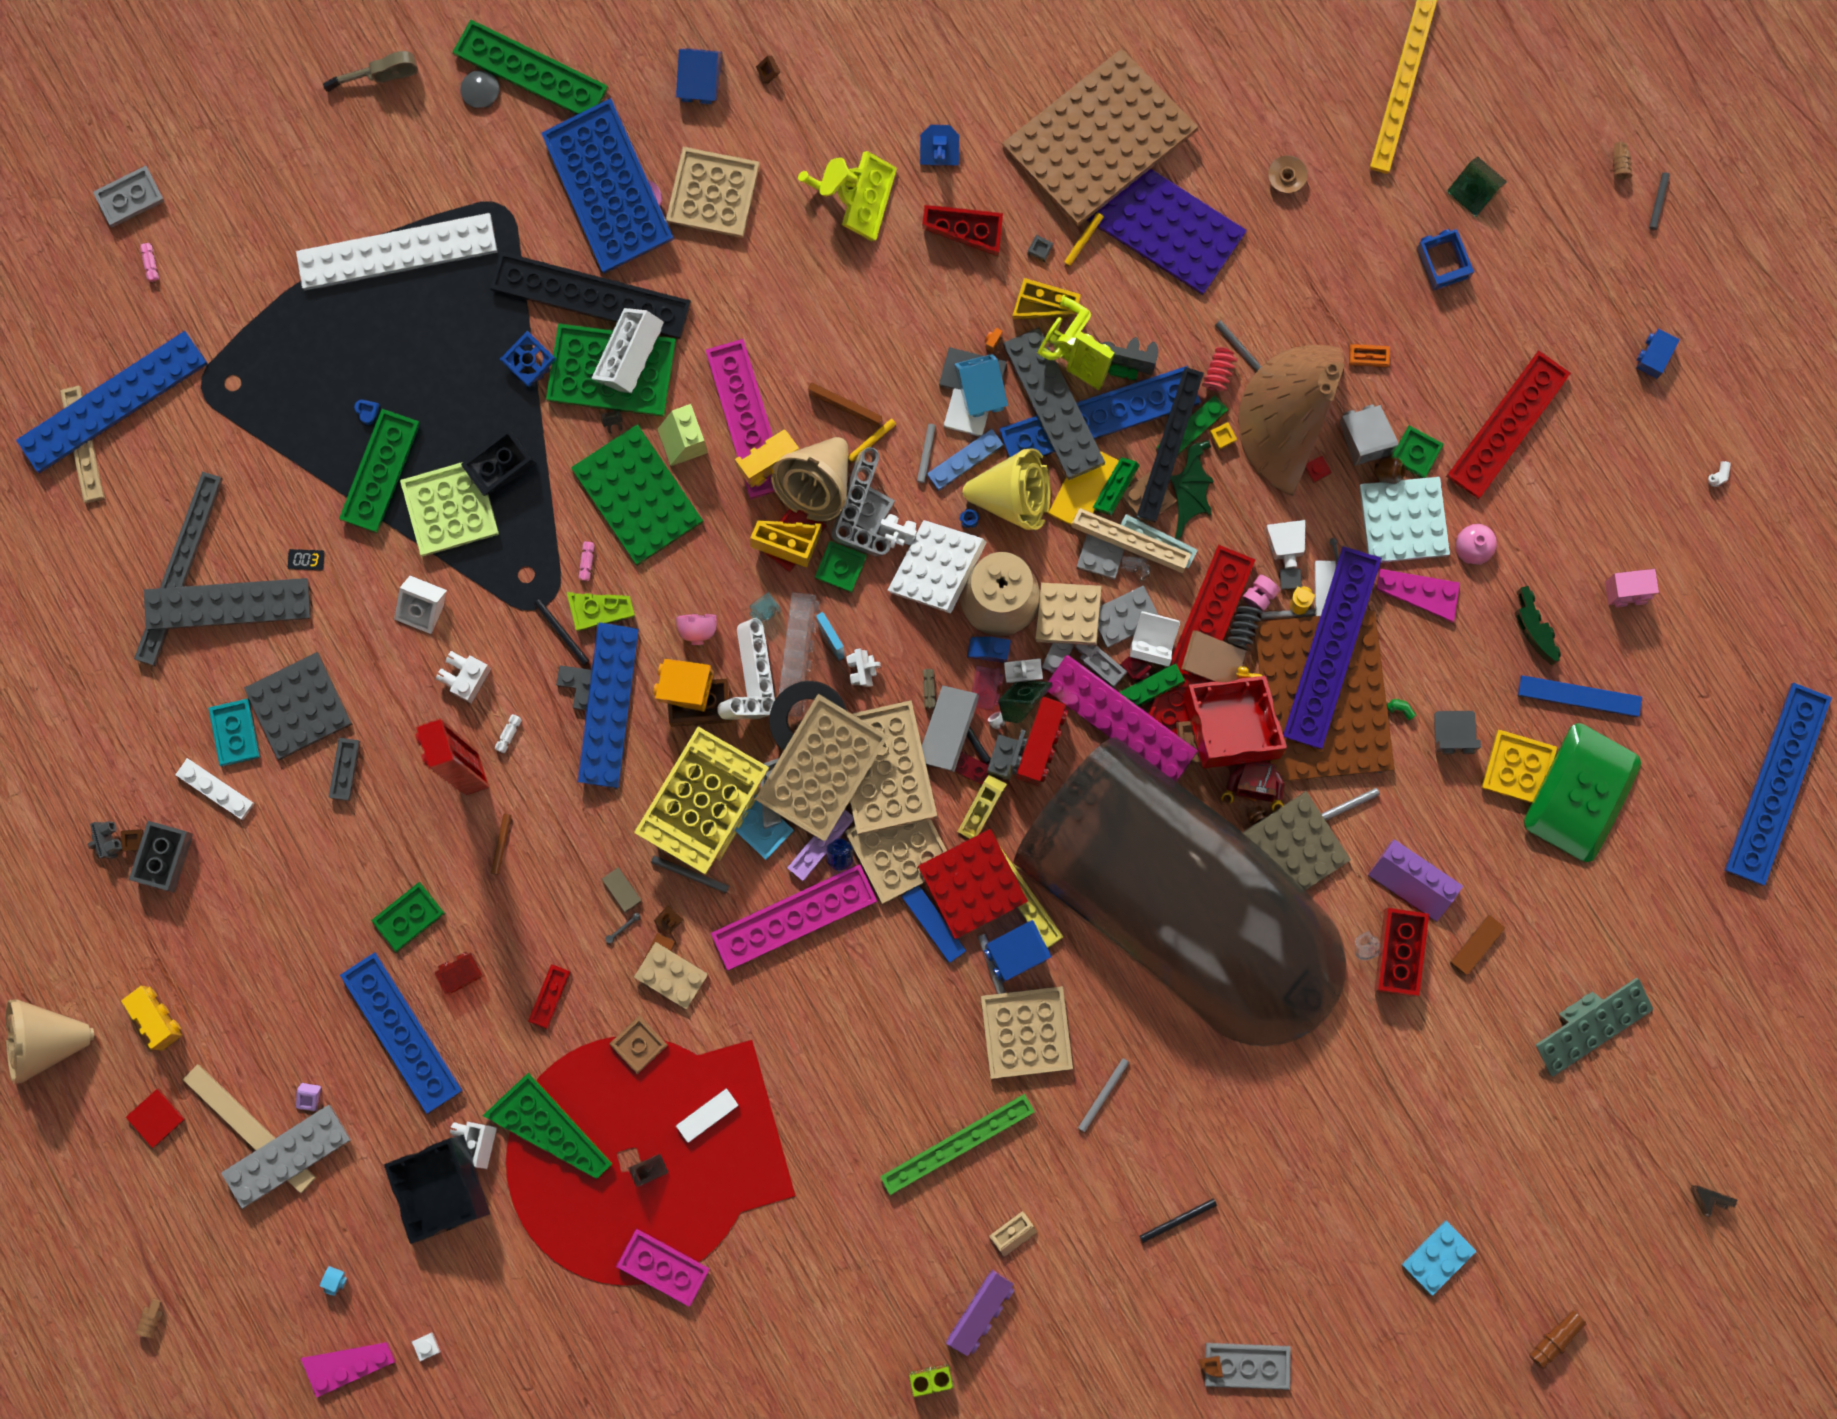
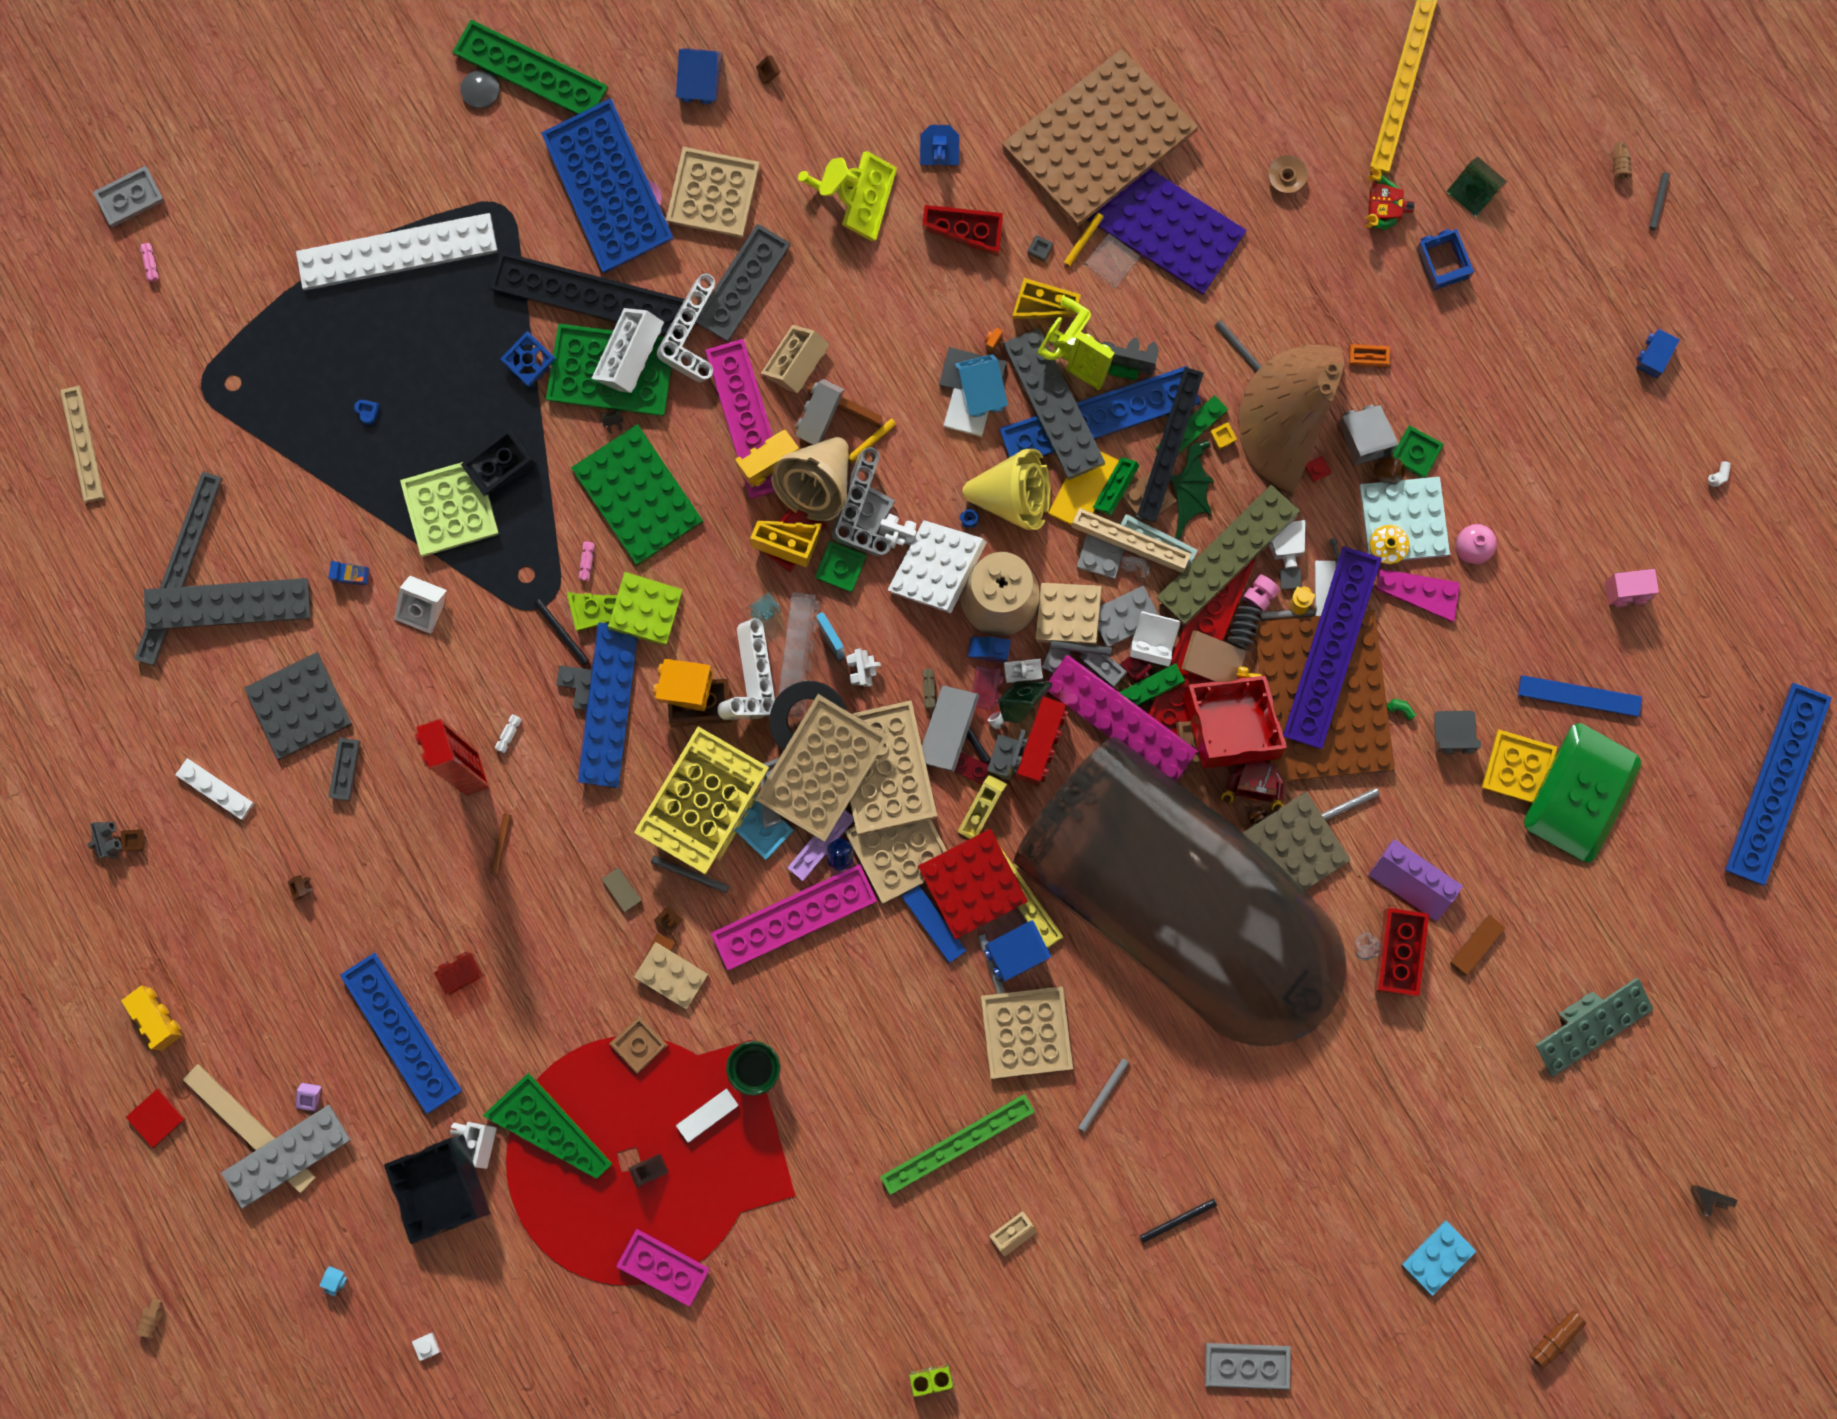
(40, 1039): tan cone -> none
(111, 402): blue plate -> none
(161, 856): dark grey brick -> none
(234, 732): teal tile -> none
(297, 887): none -> reddish brown tile
(305, 559): black sticker -> none
(341, 1367): dark pink wing -> none
(348, 573): none -> blue leg
(379, 471): green plate -> none
(394, 66): dark tan piece -> none
(408, 917): green tile -> none
(470, 678): white brick -> none
(549, 996): red tile -> none
(610, 938): dark grey hinge -> none
(645, 609): none -> lime plate
(682, 436): yellowish green slope -> none
(684, 328): none -> white beam
(696, 627): bright pink cylinder -> none
(742, 283): none -> dark grey plate
(753, 1068): none -> dark green piece
(795, 358): none -> tan slope
(819, 411): none -> light grey brick
(926, 453): light grey bar -> none
(965, 460): medium blue plate -> none
(979, 1313): medium lavender slope -> none
(1081, 648): none -> dark grey bar
(1112, 260): none -> clear tile
(1211, 1366): dark orange tile -> none
(1219, 369): coral piece -> none
(1228, 555): none -> olive plate
(1380, 547): none -> yellow dish
(1385, 202): none -> torso
(1508, 424): red plate -> none
(1537, 634): dark green slope -> none

